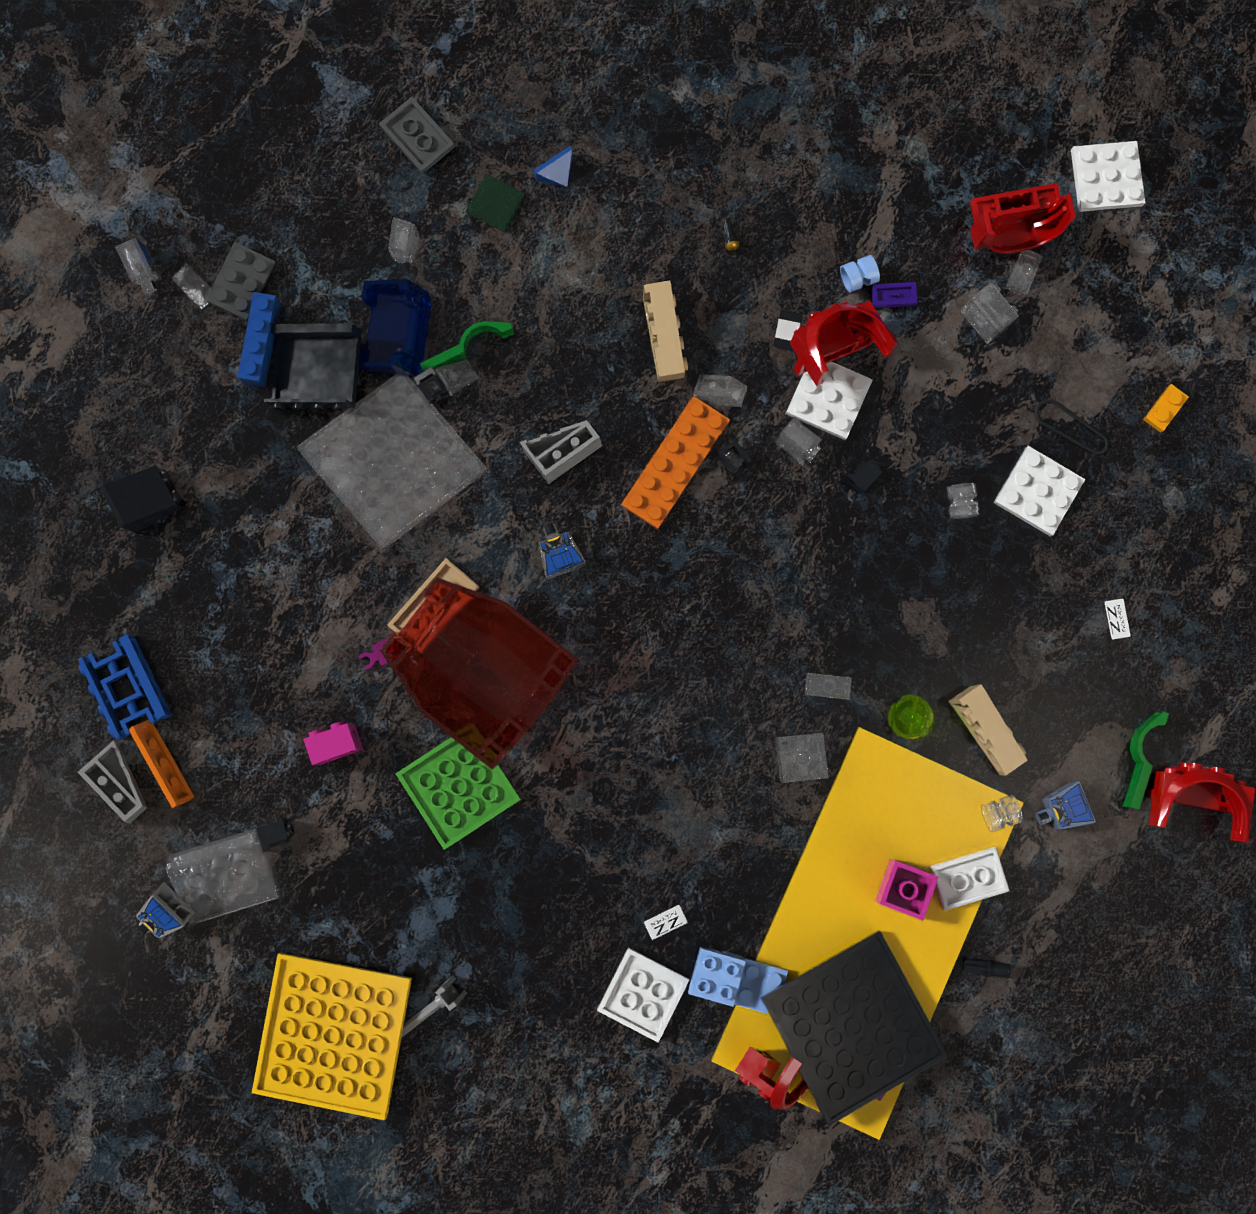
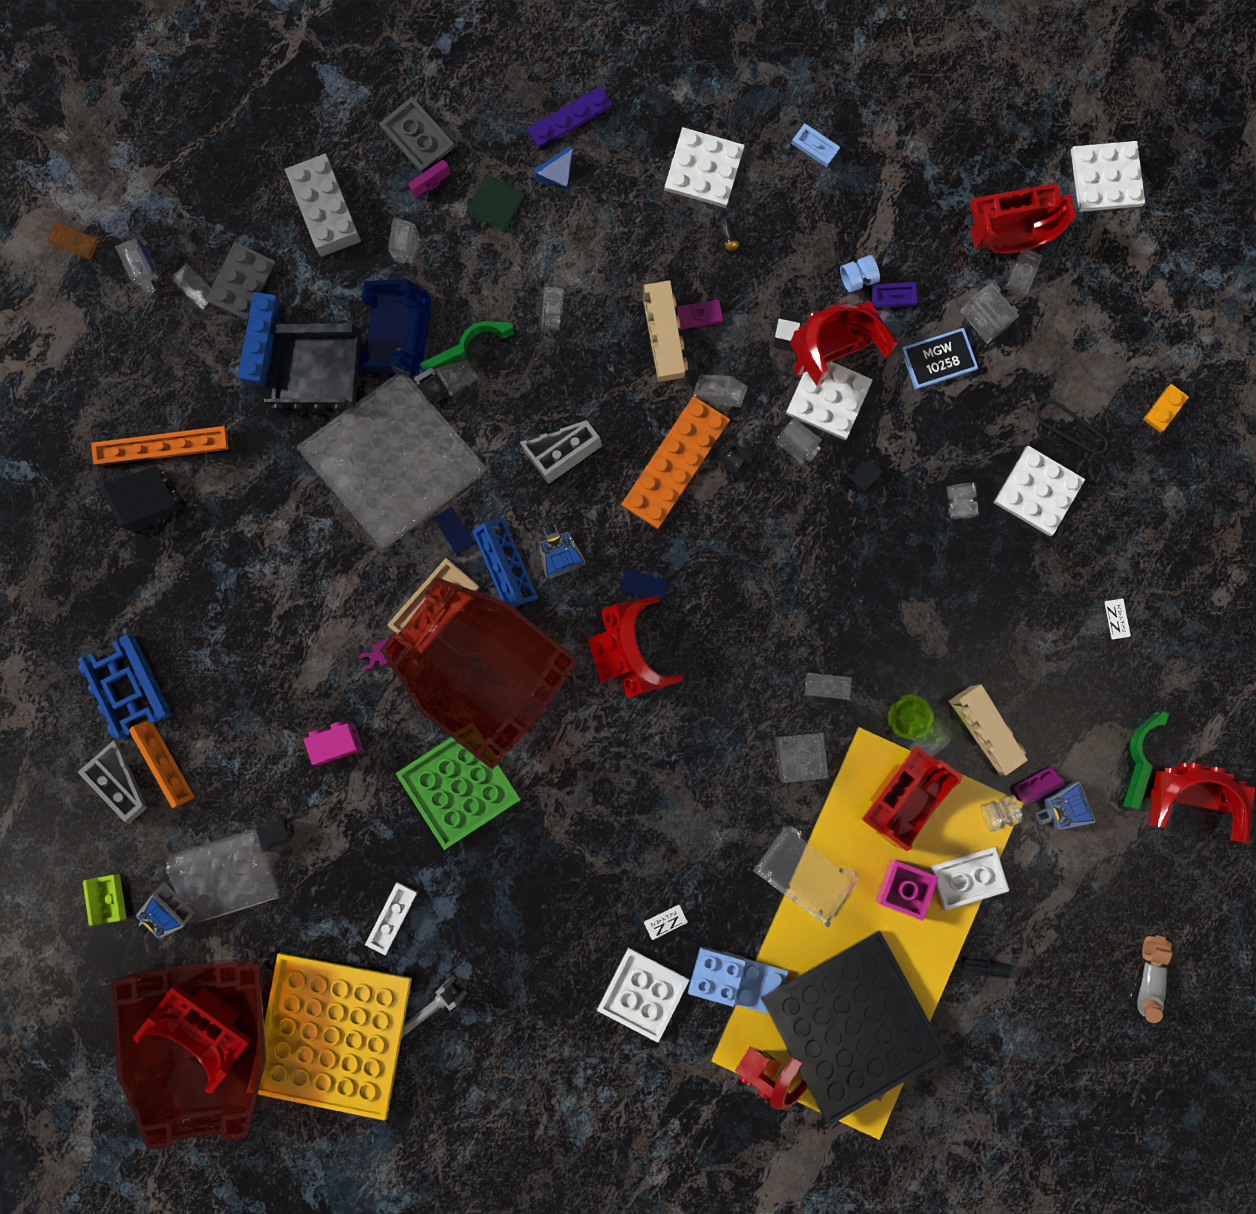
(72, 241): none -> clear orange tile
(104, 899): none -> lime bracket
(159, 446): none -> orange plate
(167, 1081): none -> clear red windscreen
(201, 1027): none -> red piece
(322, 205): none -> light grey piece
(391, 918): none -> white plate
(429, 179): none -> magenta plate
(454, 530): none -> clear blue tile
(500, 564): none -> blue fence
(552, 308): none -> clear leg
(569, 117): none -> dark purple plate
(618, 653): none -> red piece
(643, 585): none -> clear blue tile
(699, 314): none -> magenta plate
(704, 167): none -> white plate
(806, 876): none -> clear windscreen
(815, 145): none -> light blue plate
(909, 797): none -> red piece
(935, 740): none -> clear slope
(939, 358): none -> black tile
(1038, 786): none -> magenta plate
(1154, 980): none -> piece

